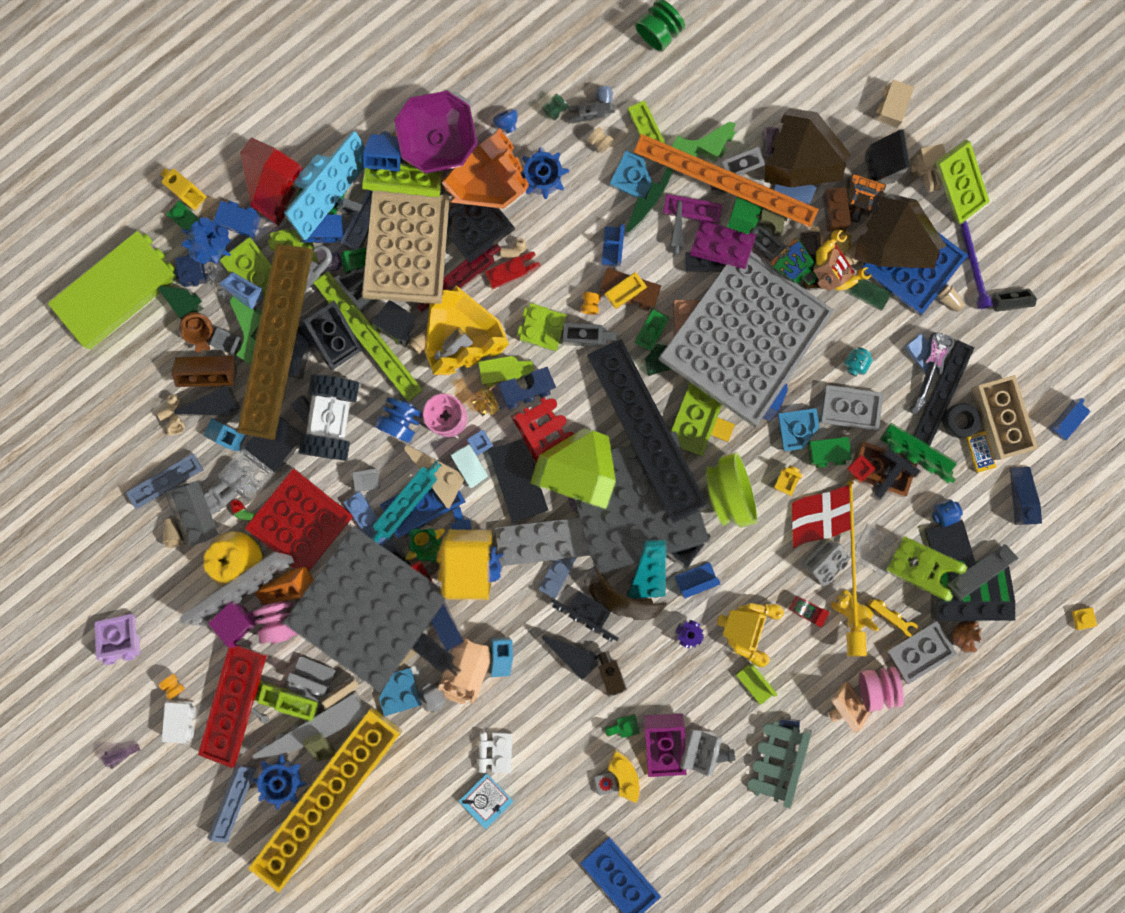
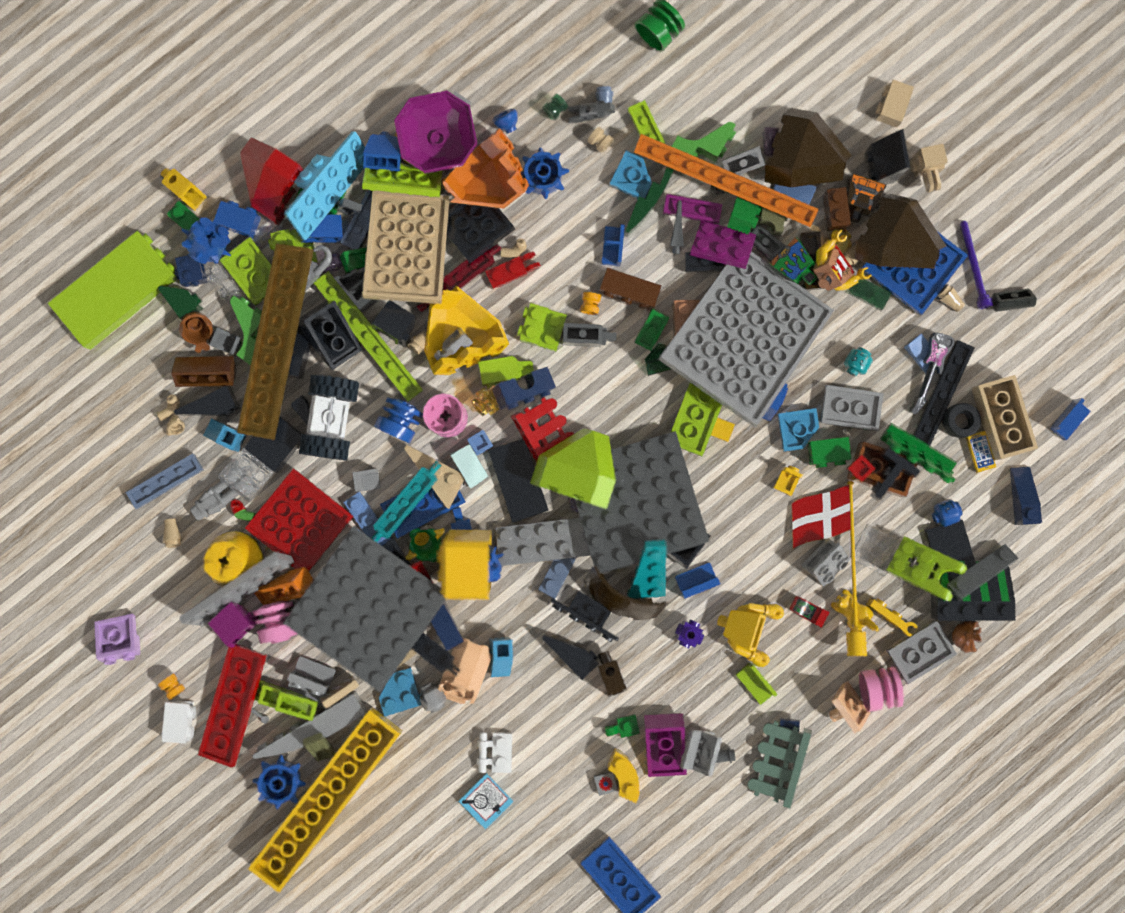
(115, 757): clear purple cone -> none
(191, 513): dark grey slope -> none
(231, 803): sand blue plate -> none
(242, 290): medium blue slope -> none
(625, 290): yellow tile -> none
(647, 431): black plate -> none
(732, 491): lime wheel -> none
(962, 181): lime plate -> none
(1084, 618): yellow plate -> none

